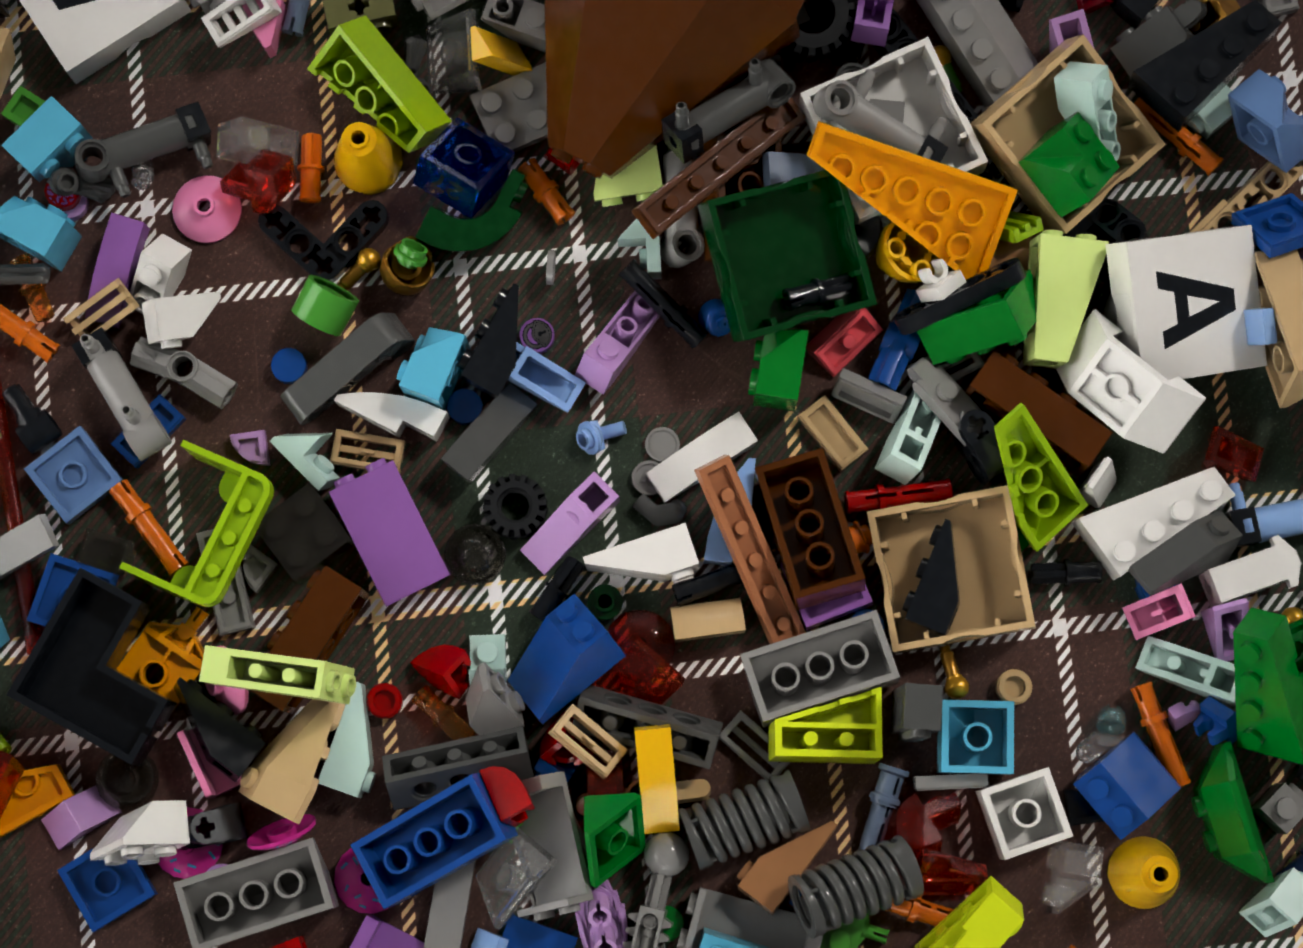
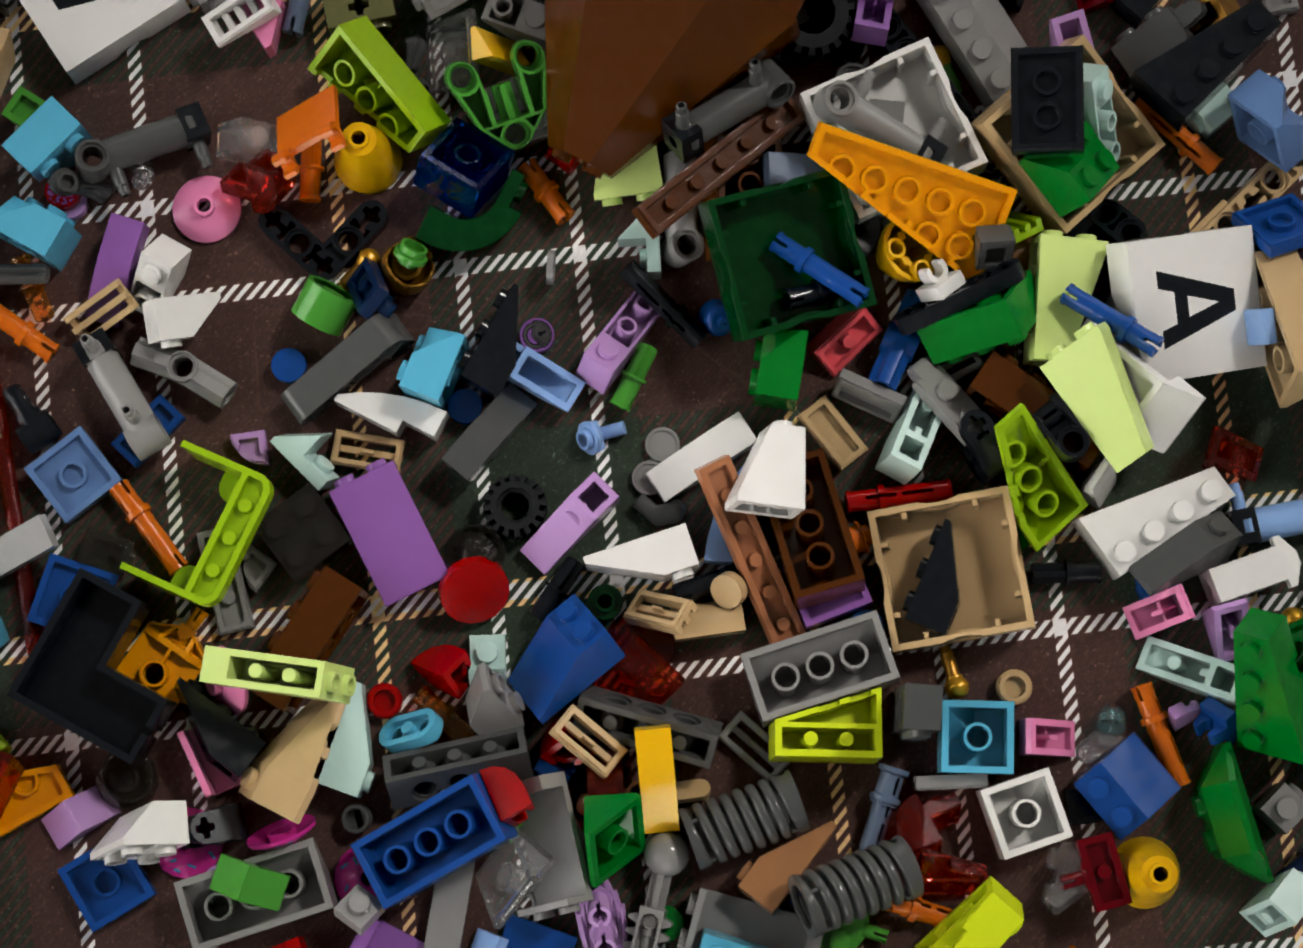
(249, 882): none -> bright green slope
(305, 126): none -> orange flag
(351, 818): none -> dark grey hinge
(359, 909): none -> light grey plate
(370, 290): none -> dark blue plate
(411, 730): none -> medium azure plate
(473, 590): none -> red tile
(531, 88): none -> bright green connector
(634, 376): none -> bright green axle
(656, 617): none -> tan tile
(729, 589): none -> tan tile
(773, 474): none -> white slope
(808, 262): none -> blue pin
(993, 245): none -> dark grey slope
(1046, 737): none -> bright pink slope
(1047, 100): none -> black tile
(1059, 426): none -> black piece
(1099, 394): none -> yellowish green slope
(1099, 872): none -> dark red plate
(1125, 328): none -> blue pin

